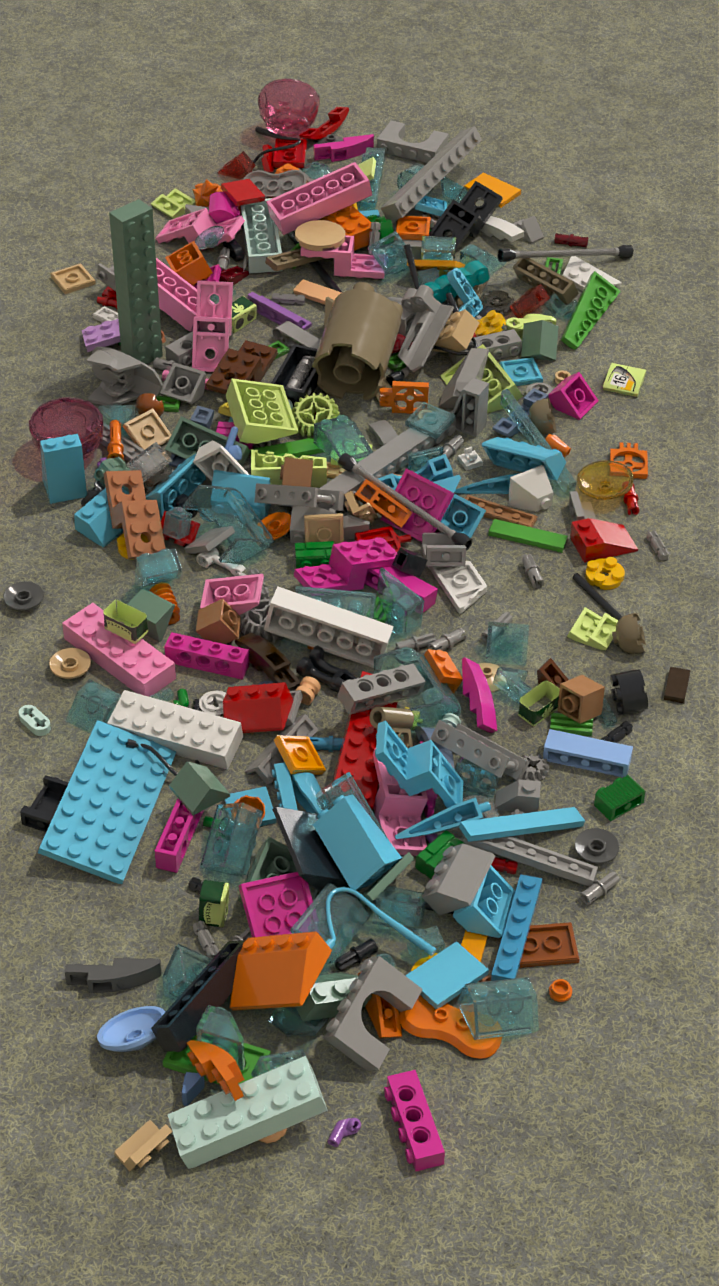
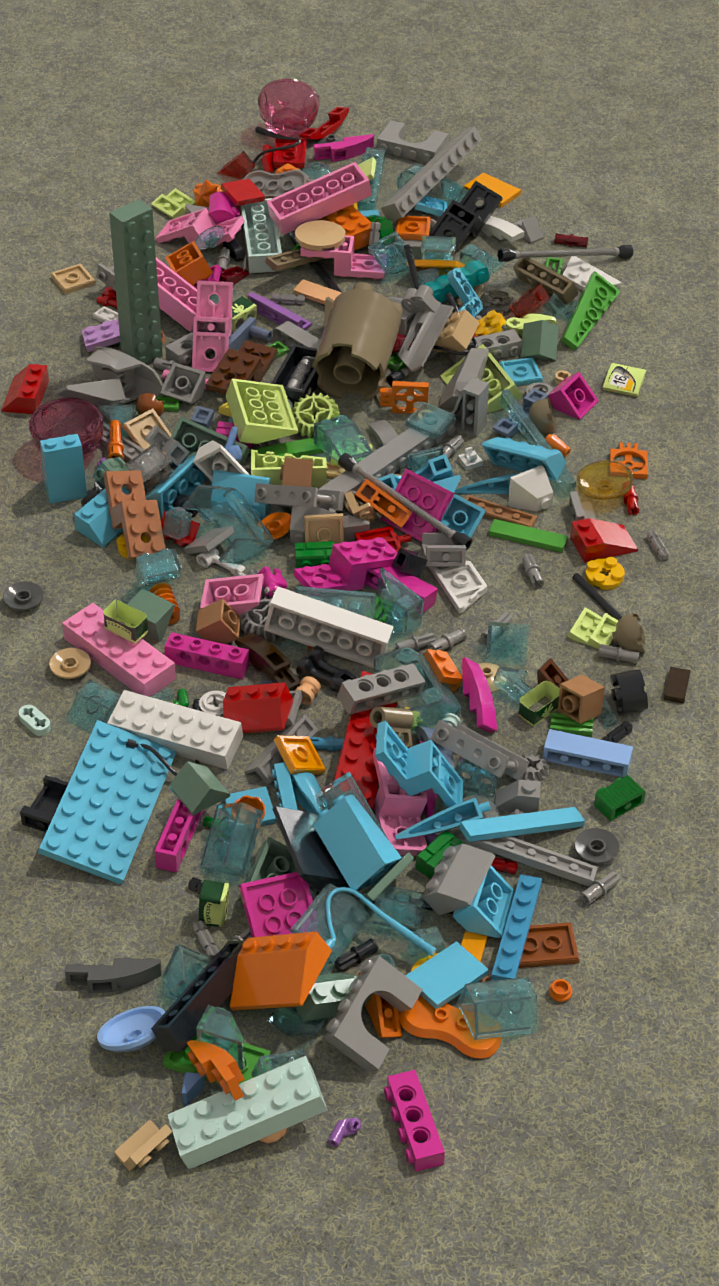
(27, 390): none -> red slope
(98, 392): none -> light grey wedge
(169, 445): none -> light grey slope
(247, 330): none -> sand blue piece
(272, 581): none -> dark pink animal
(618, 654): none -> light grey axle

